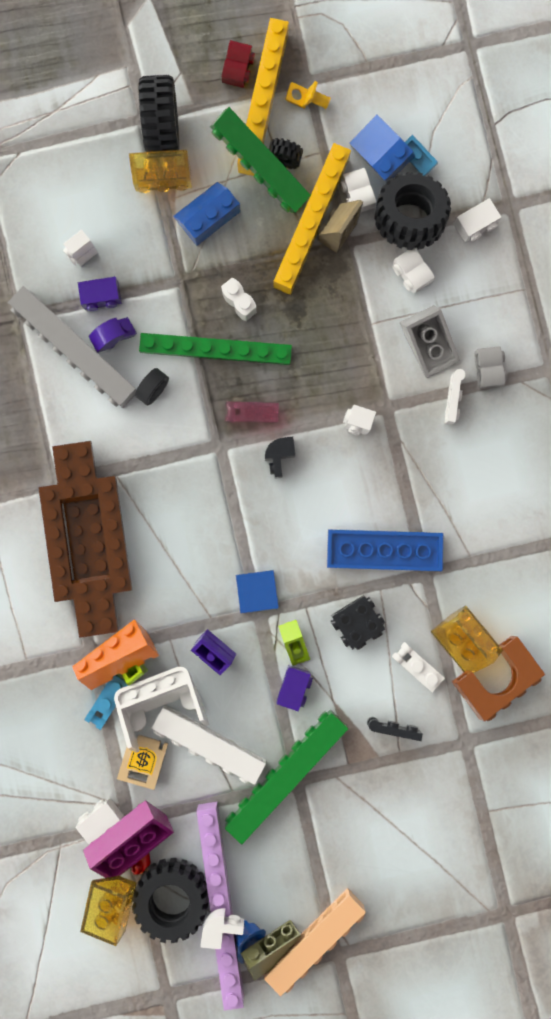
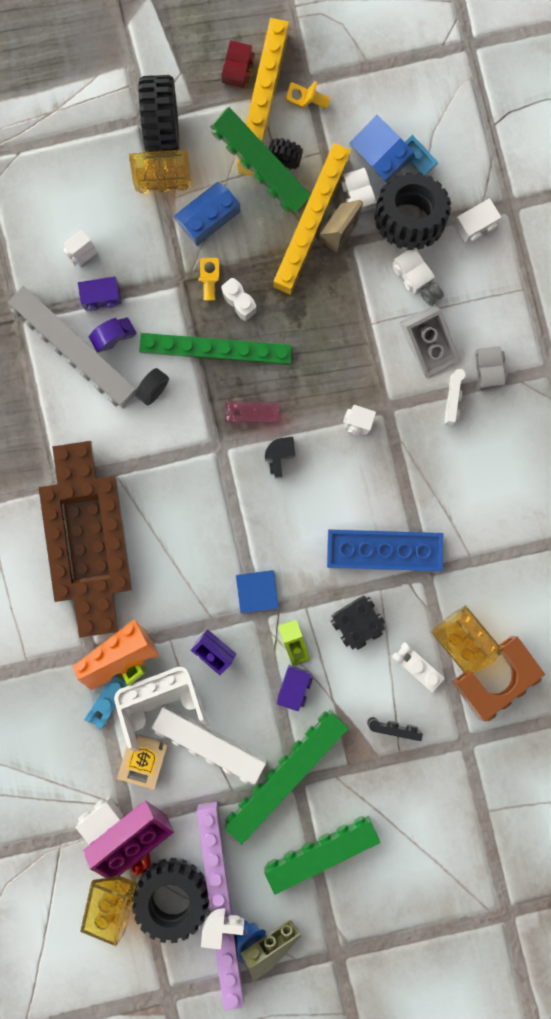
(209, 279): none -> yellow bracket
(315, 941): light nougat brick -> none
(321, 855): none -> green brick
(432, 293): none -> dark grey wheel

